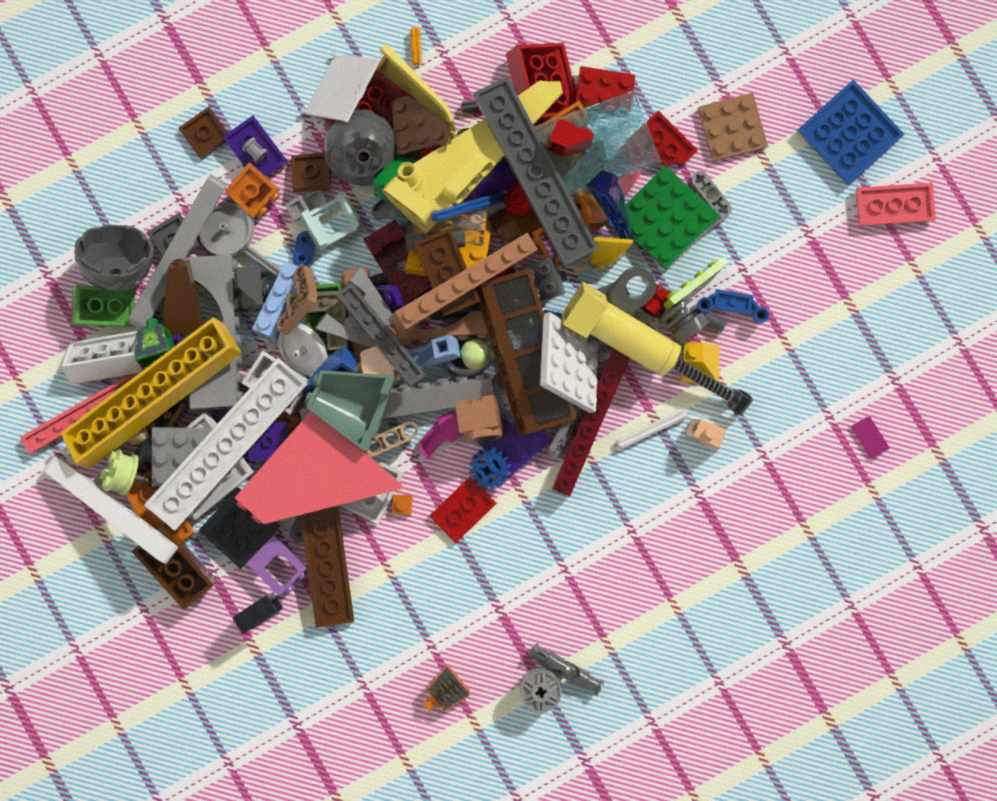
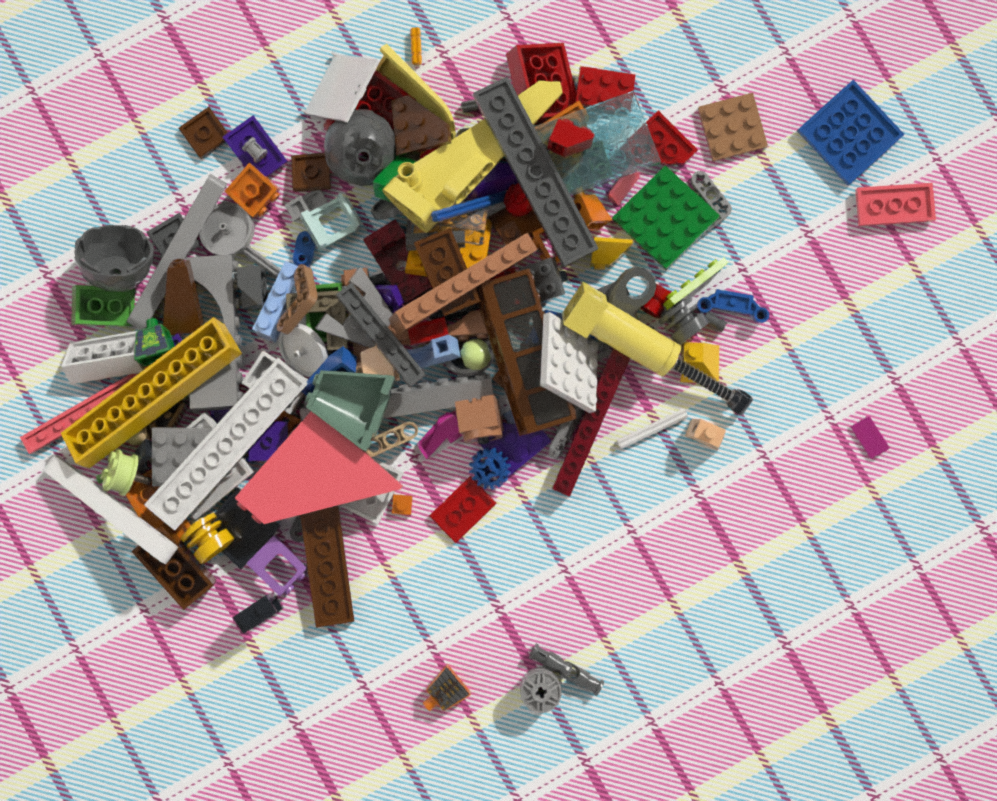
(207, 538): none -> yellow wheel
(428, 330): none -> red plate
(610, 198): clear blue wedge -> none

